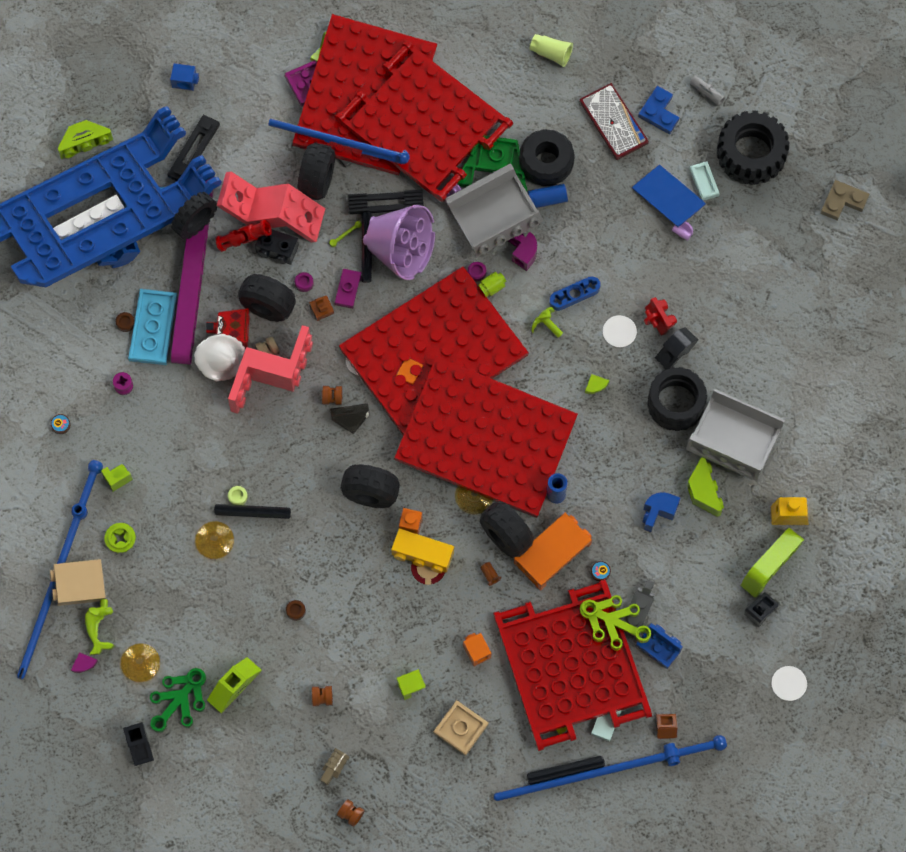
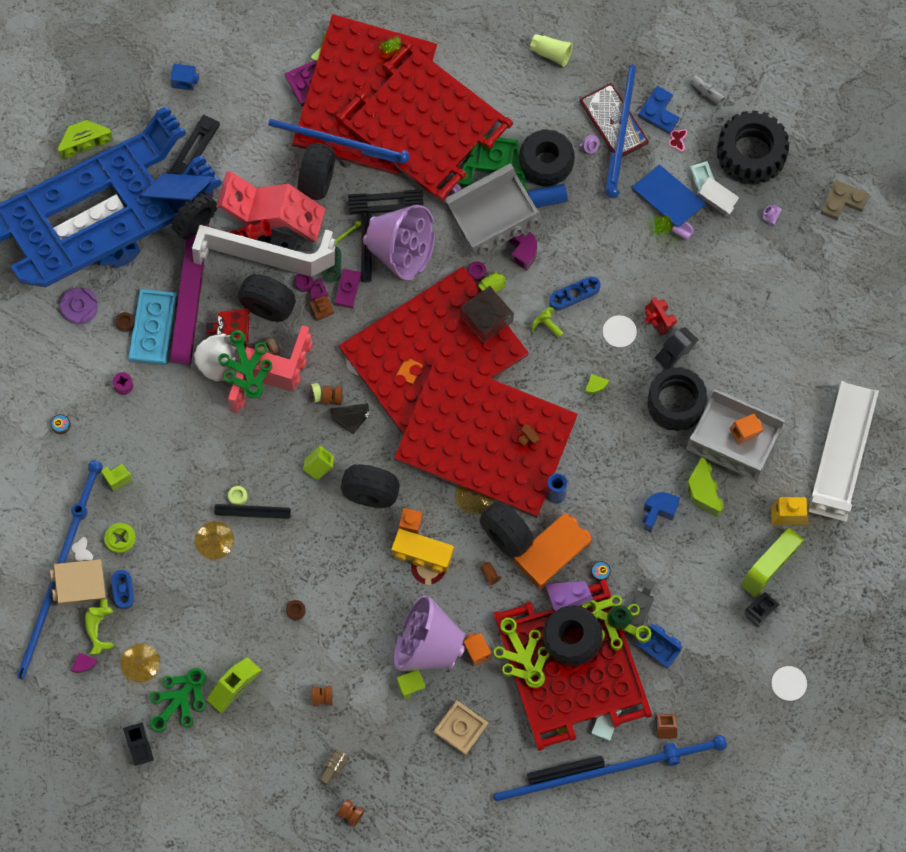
(79, 305): none -> medium lavender tile
(80, 550): none -> white sticker
(122, 590): none -> blue plate
(177, 186): none -> blue piece
(246, 367): none -> green plant
(263, 252): none -> white panel
(316, 392): none -> yellowish green tile
(318, 290): none -> magenta tile
(318, 462): none -> lime panel
(335, 268): none -> clear green plate
(391, 44): none -> clear neon green plate
(429, 639): none -> lavender cone
(486, 314): none -> clear smoke brick
(523, 656): none -> lime plant
(530, 435): none -> dark orange tile
(567, 618): none -> black tyre
(568, 594): none -> medium lavender wing
(589, 144): none -> lavender plate
(615, 163): none -> blue bar
(619, 623): none -> dark green plate
(667, 224): none -> clear neon green plate
(677, 137): none -> dark red sticker
(717, 196): none -> white panel
(746, 428): none -> orange brick
(771, 214): none -> lavender plate
(843, 451): none -> white panel

